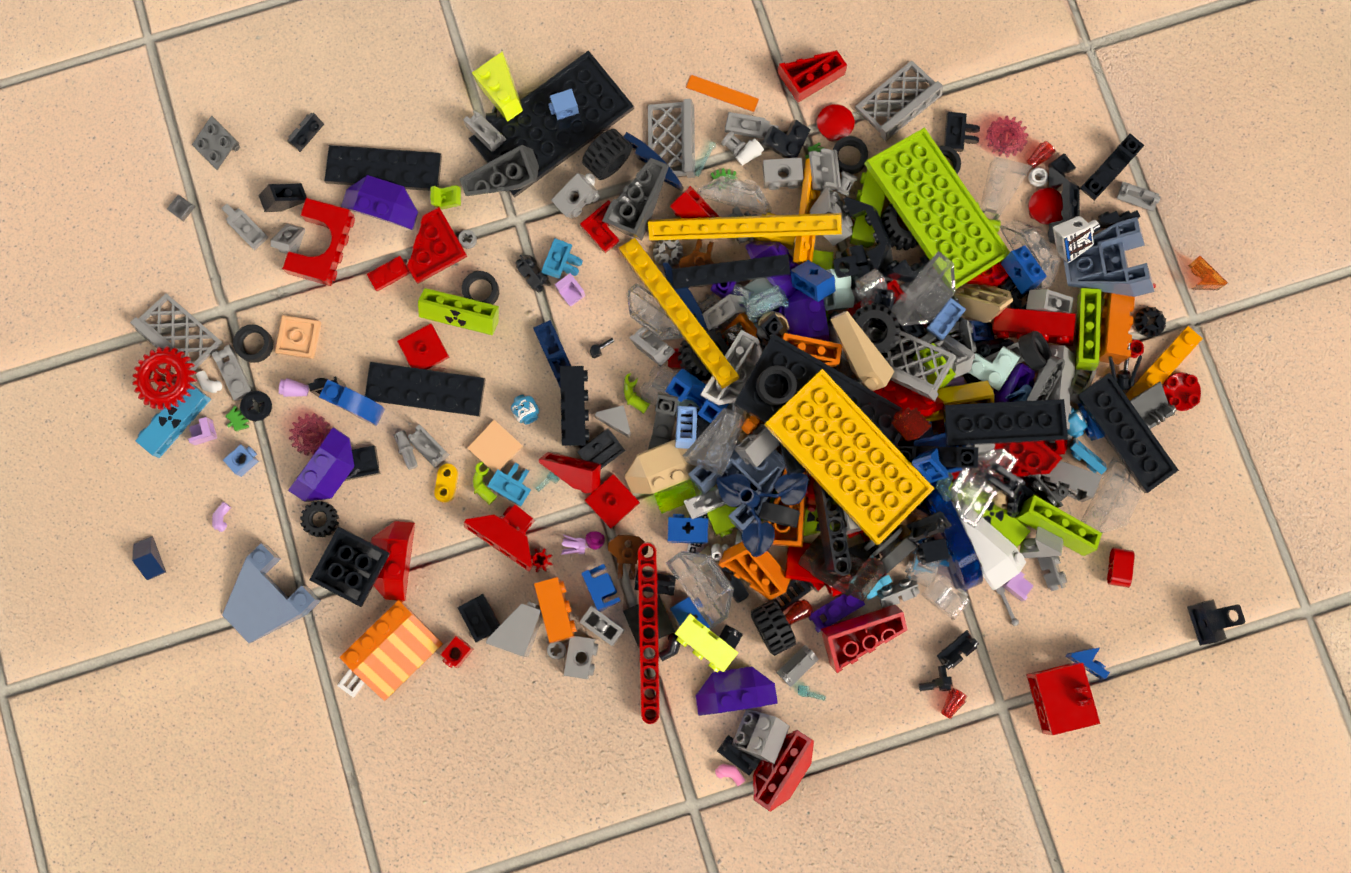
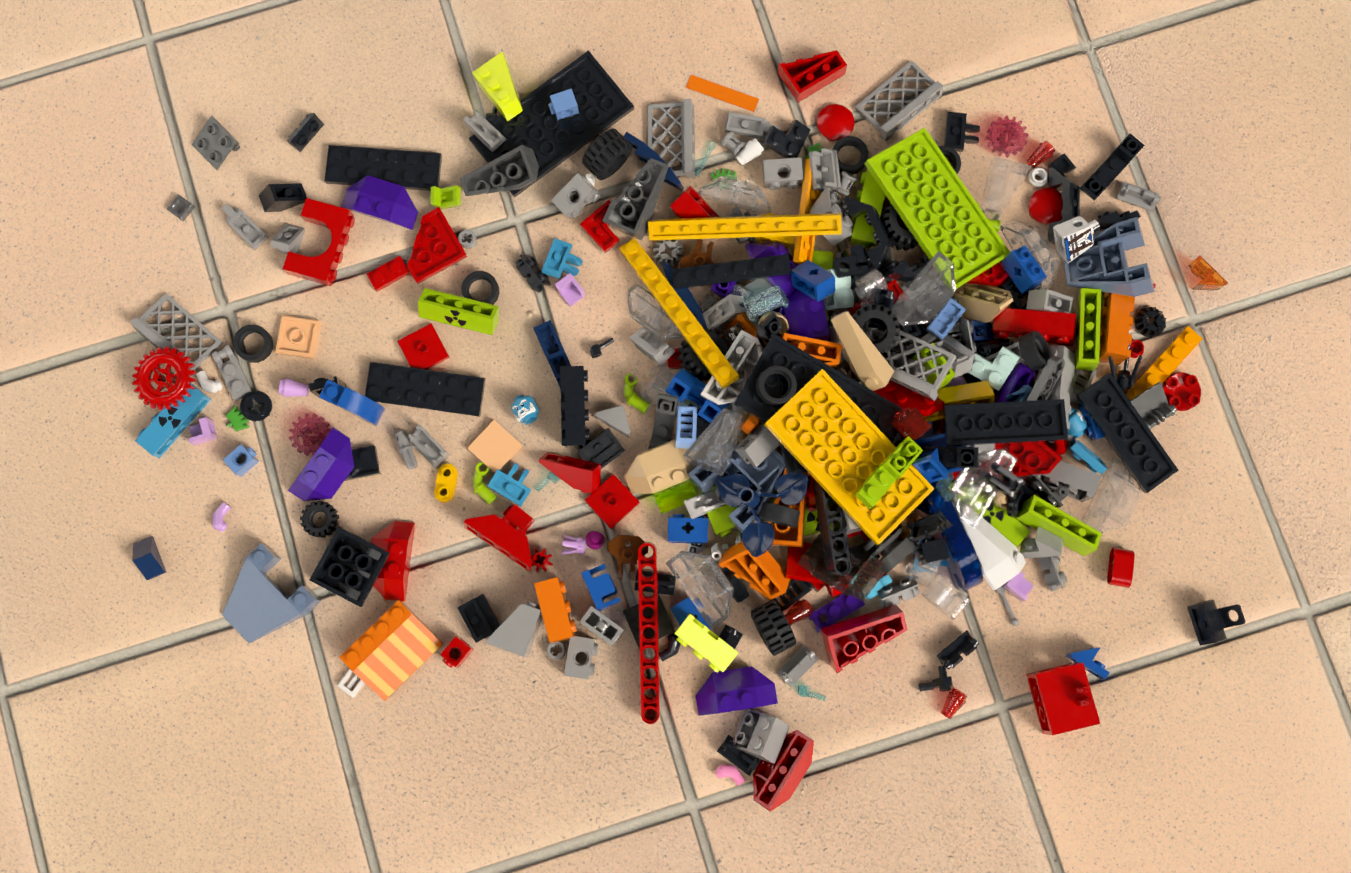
(888, 472): none -> lime slope

